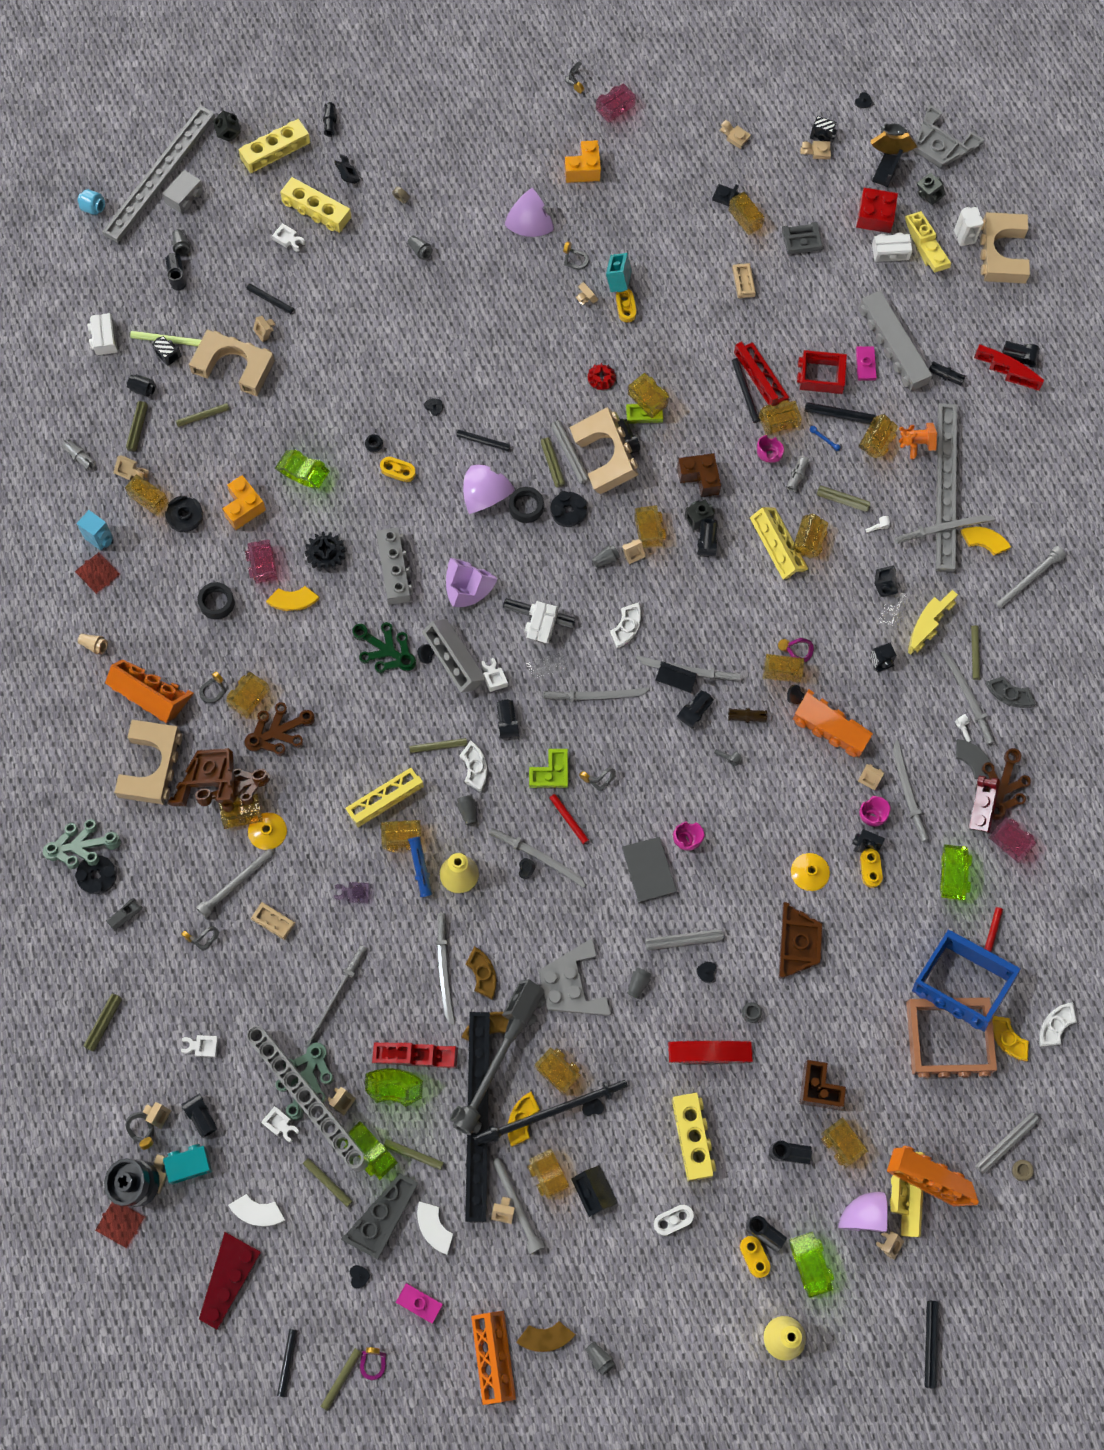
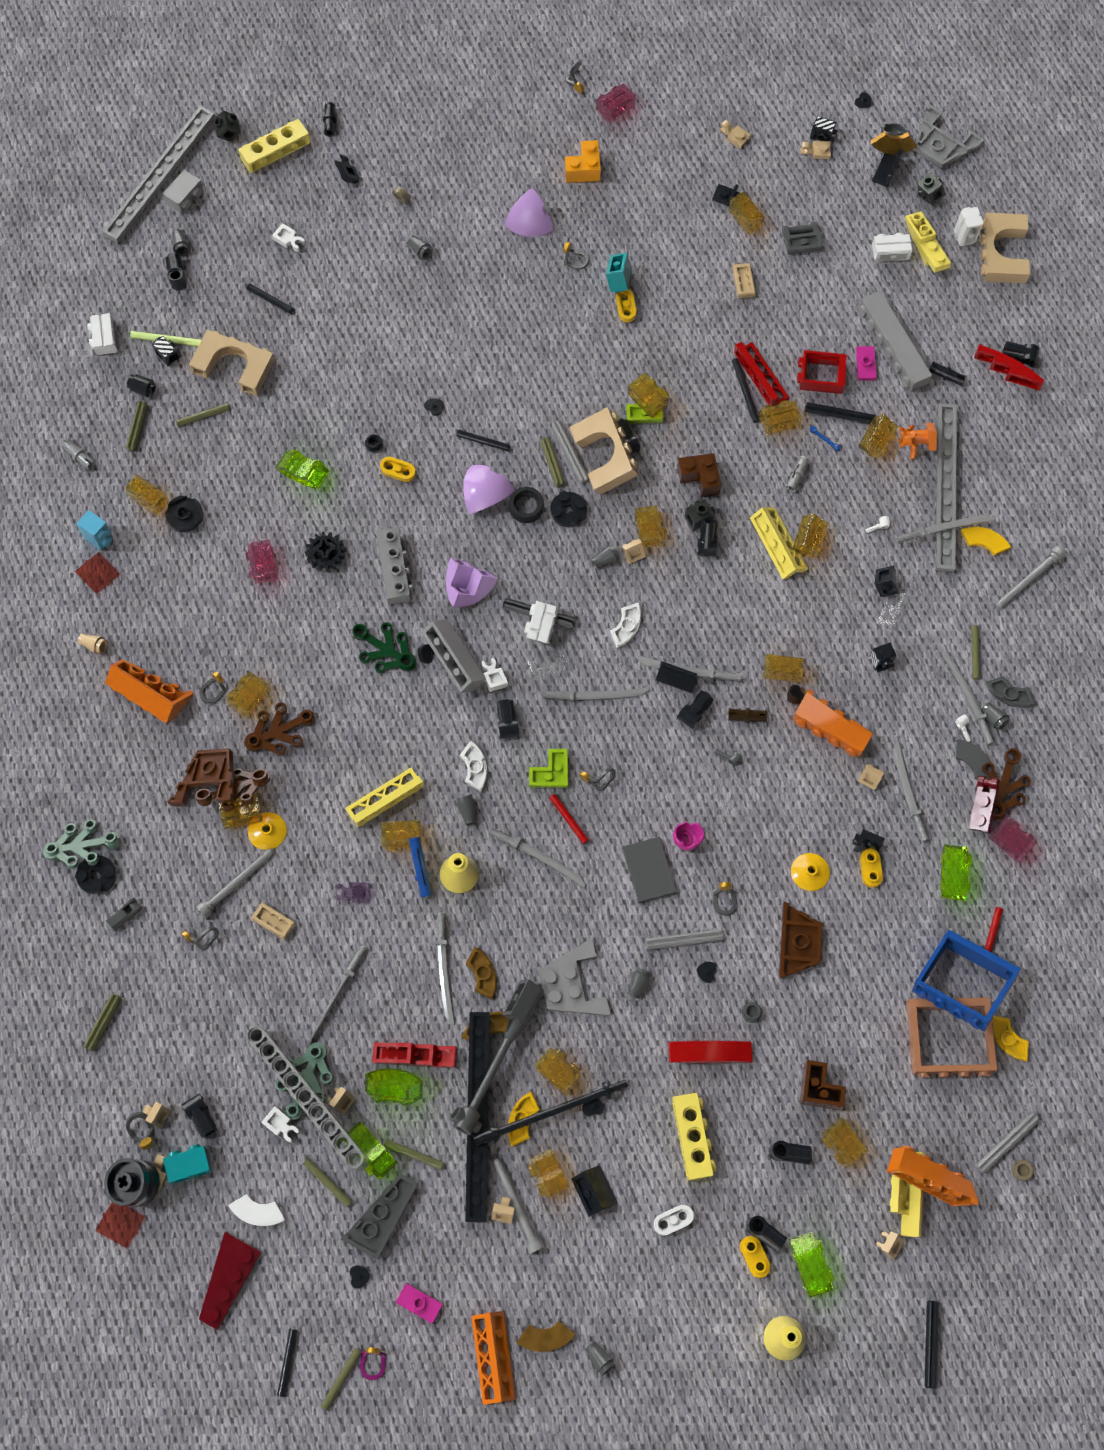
(91, 202): medium azure head -> none
(127, 468): tan plate -> none
(155, 786): tan arch -> none
(203, 1046): white plate -> none
(213, 587): black tyre -> none
(246, 503): light orange brick -> none
(263, 328): tan tile -> none
(293, 600): yellow tile -> none
(310, 197): light yellow brick -> none
(432, 1228): white tile -> none
(438, 745): olive bar -> none
(526, 868): black piece -> none
(586, 294): tan tile -> none
(594, 378): red gear -> none
(725, 886): none -> dark grey piece
(766, 444): dark pink hair -> none
(784, 645): magenta piece -> none
(843, 498): olive axle -> none
(866, 1213): lavender brick -> none
(876, 806): dark pink hair -> none
(877, 210): red brick -> none
(928, 621): light yellow slope -> none
(995, 716): none -> dark grey cone
(1055, 1023): white tile -> none

